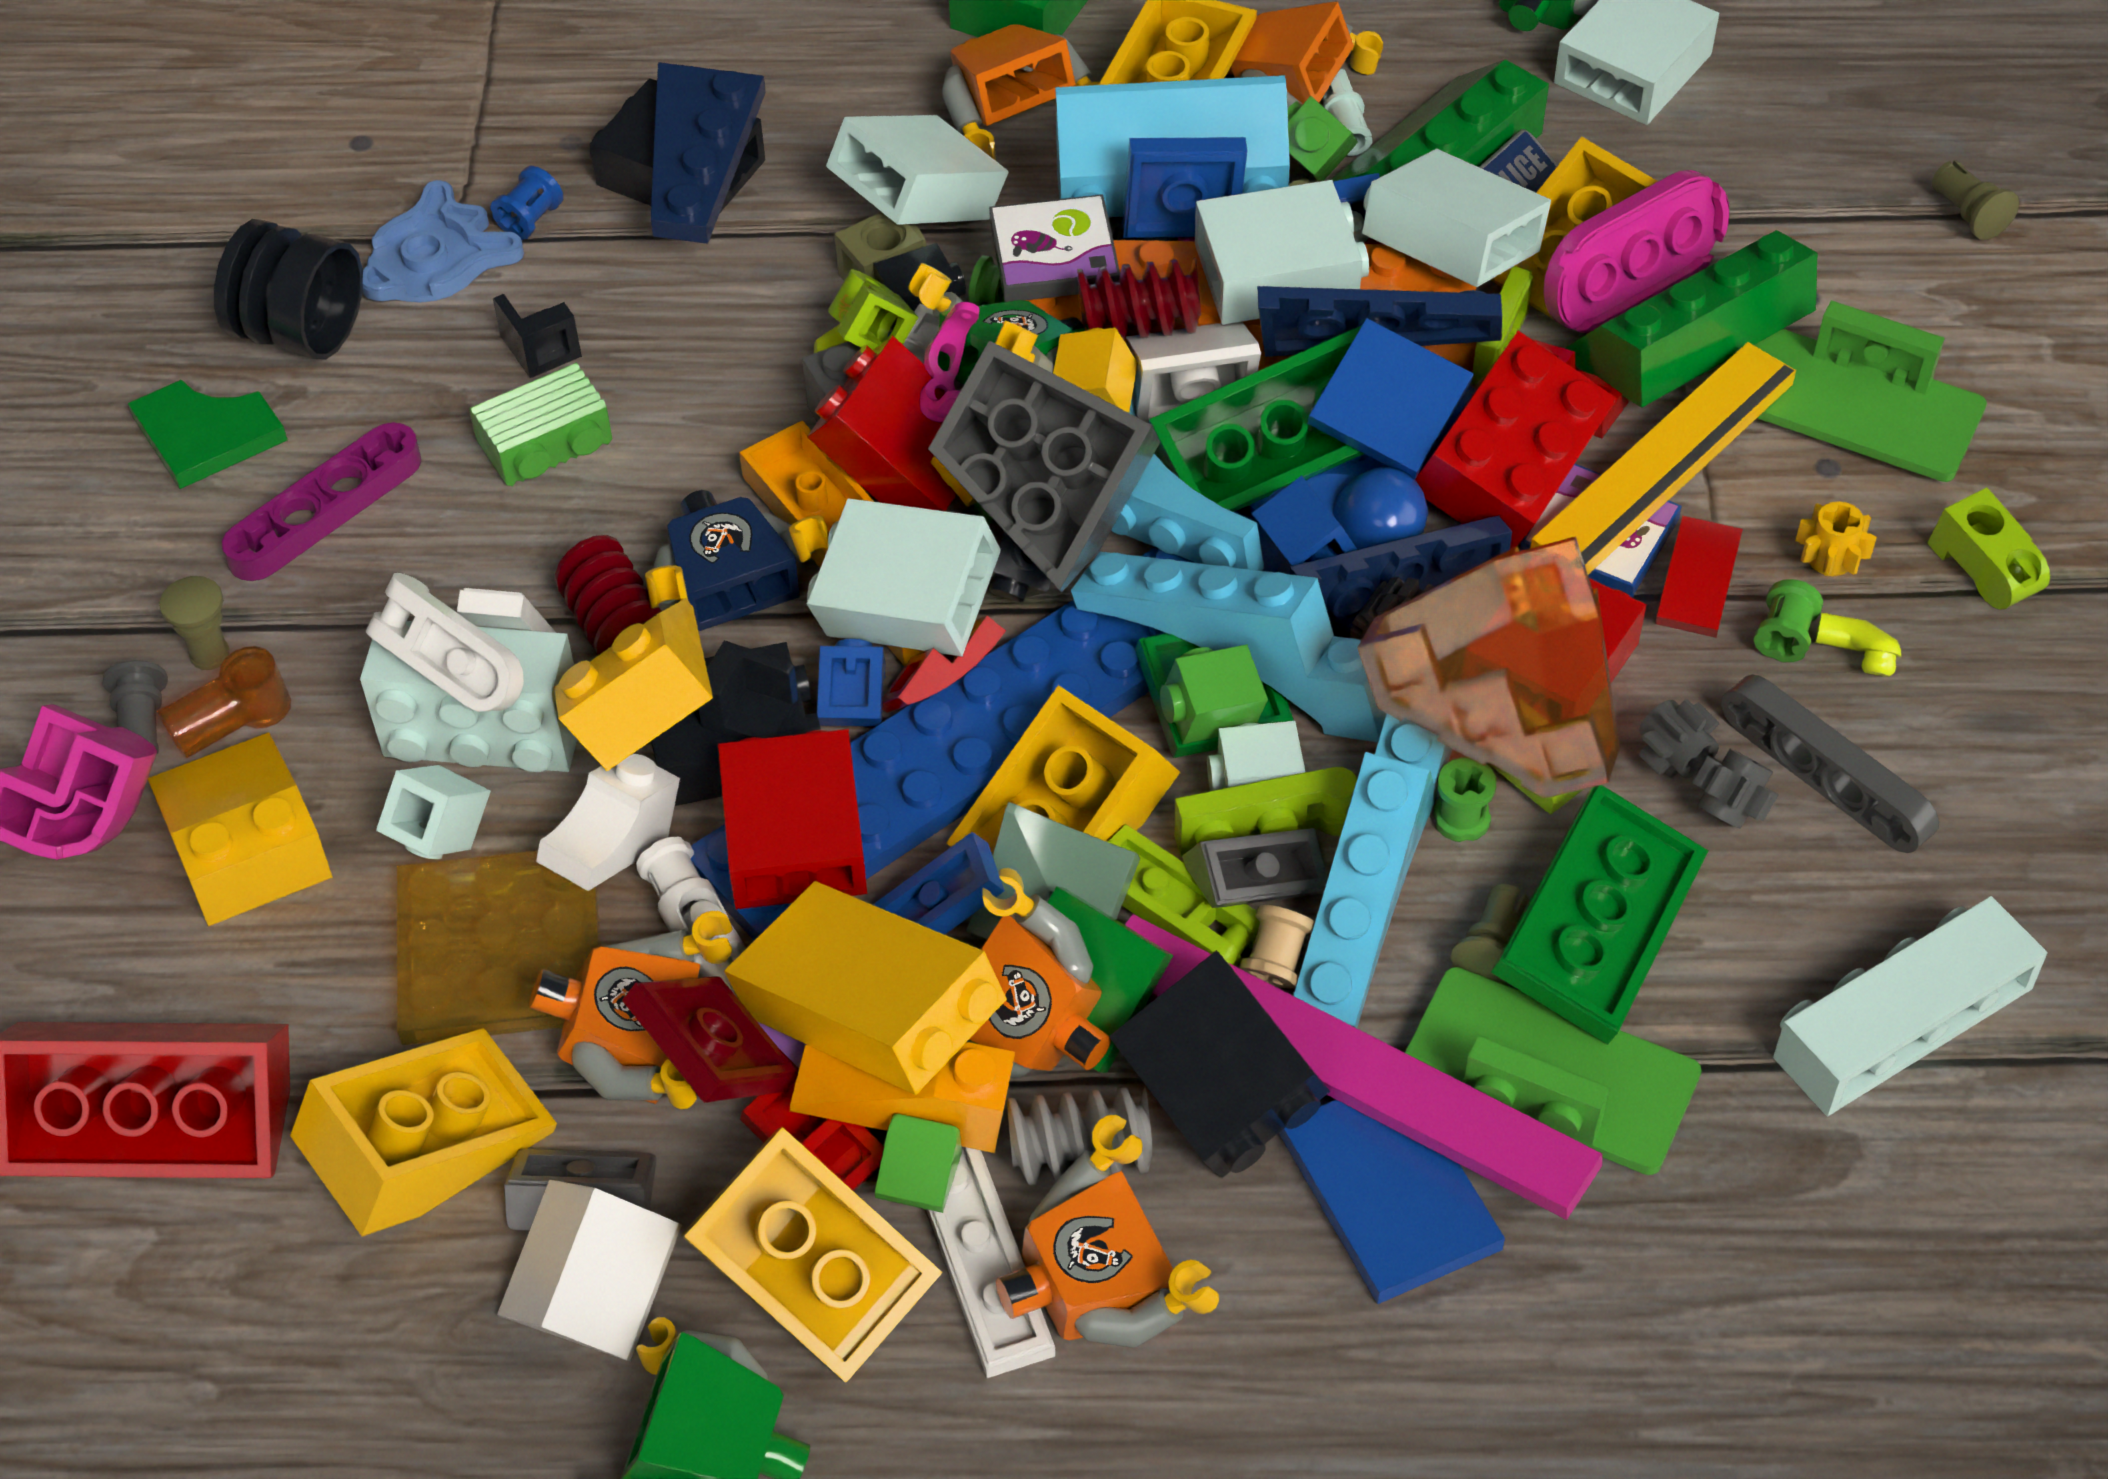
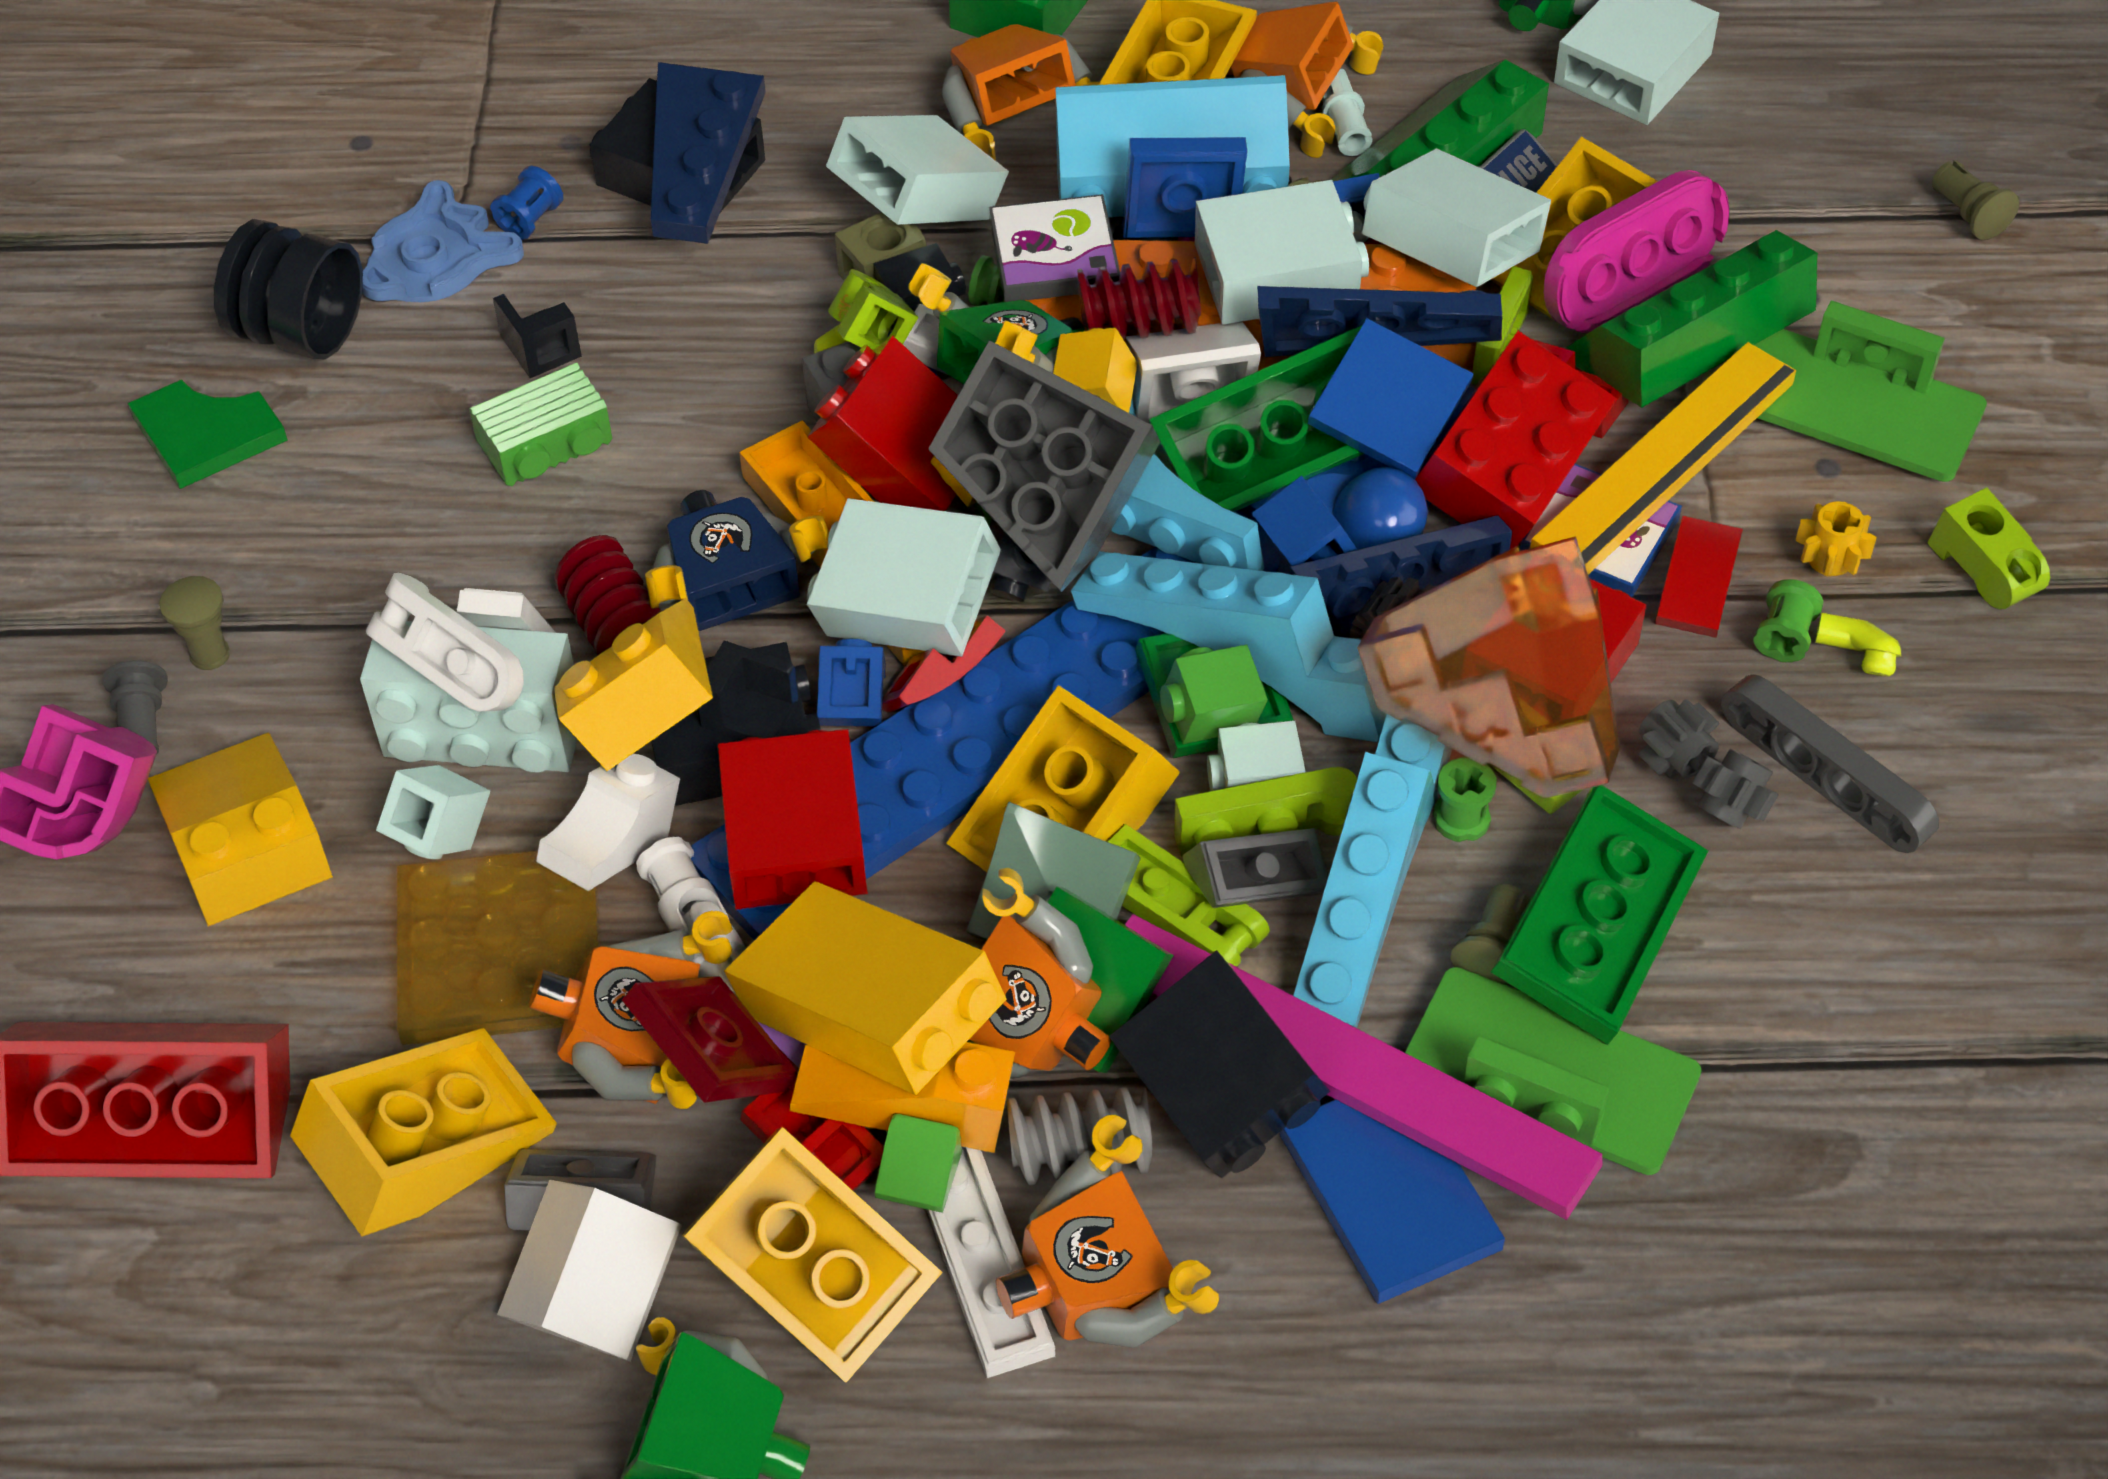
(244, 694): clear orange piece -> none
(378, 458): magenta beam -> none
(947, 887): blue plate -> none
(949, 340): dark pink cap -> none
(1277, 945): tan bush -> none
(1317, 138): bright green brick -> none
(1907, 1004): light aqua brick -> none

